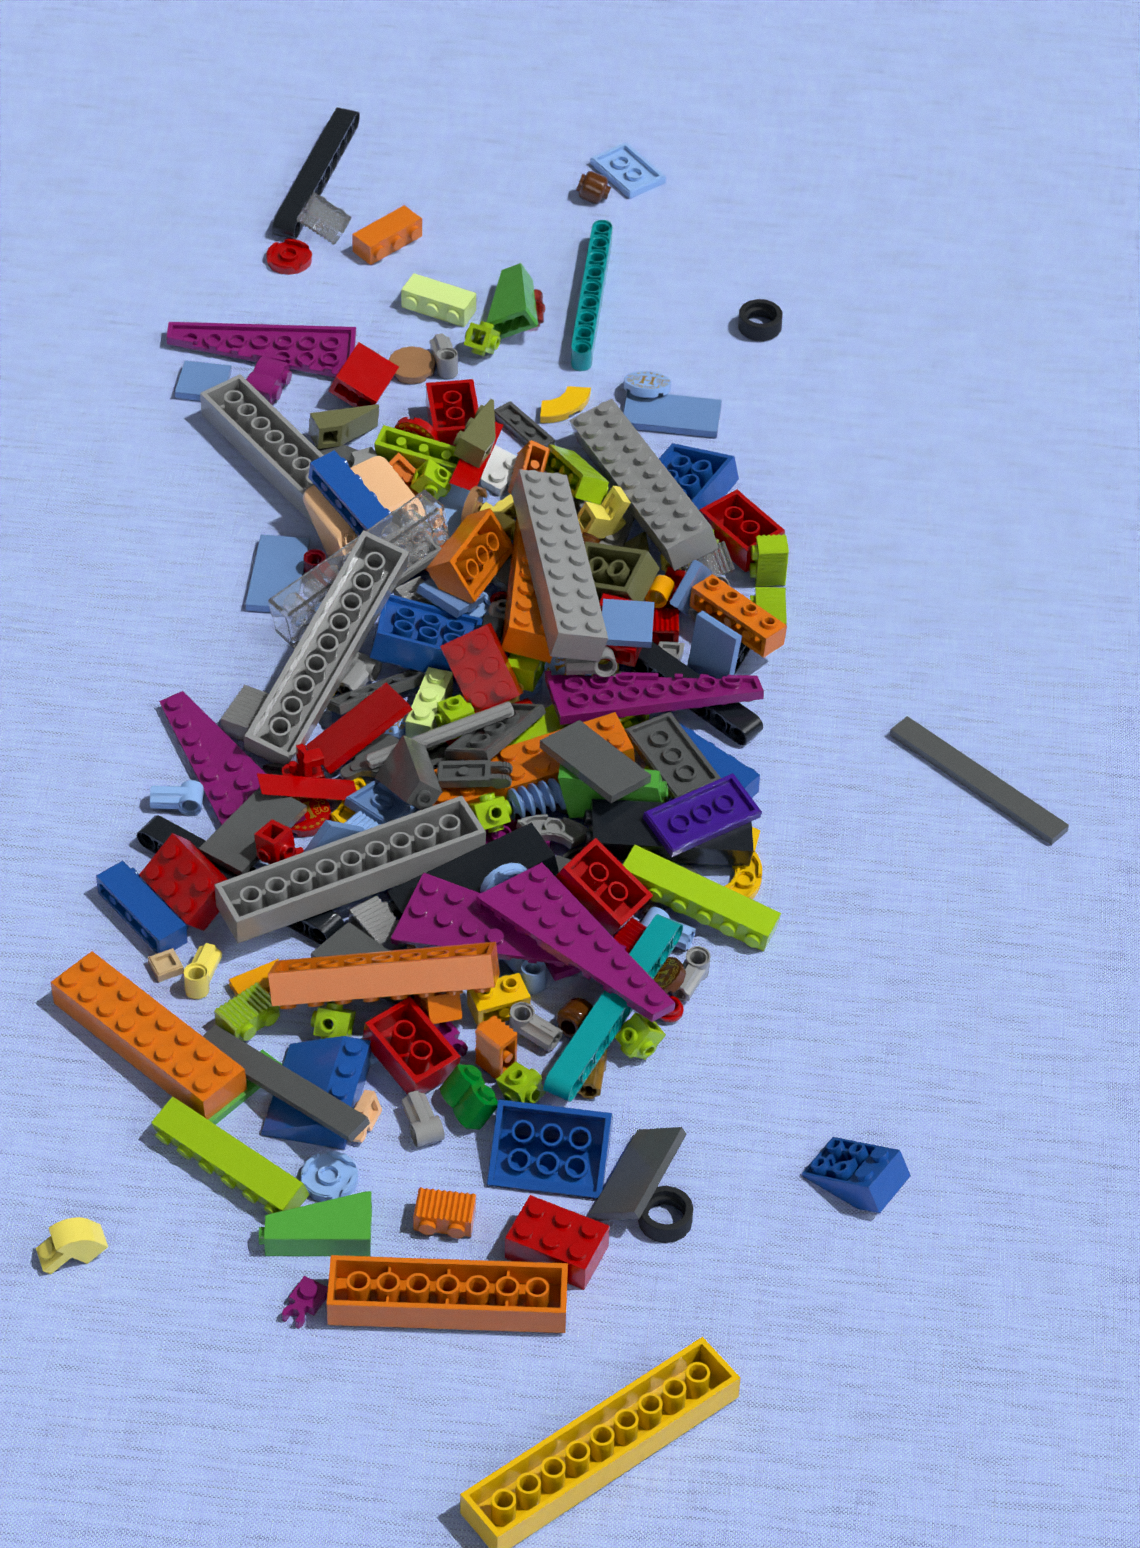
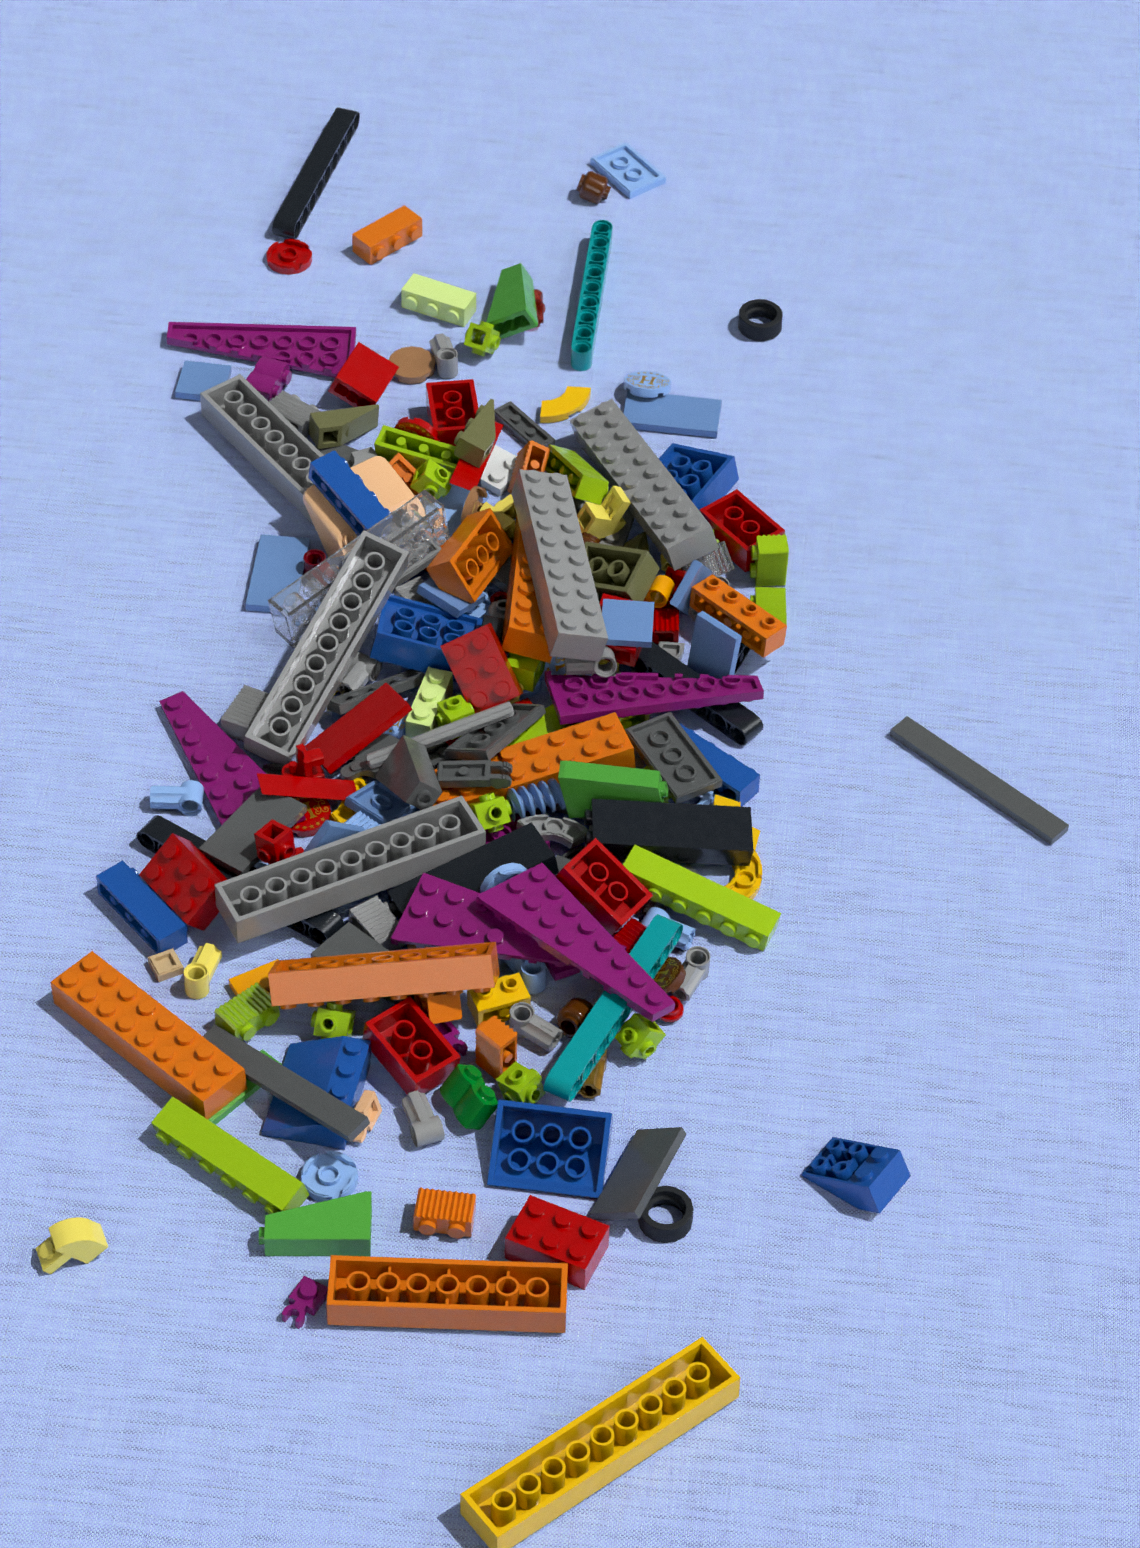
(294, 410): none -> light grey brick
(324, 218): clear brick -> none
(595, 761): dark grey tile -> none
(702, 815): dark purple tile -> none

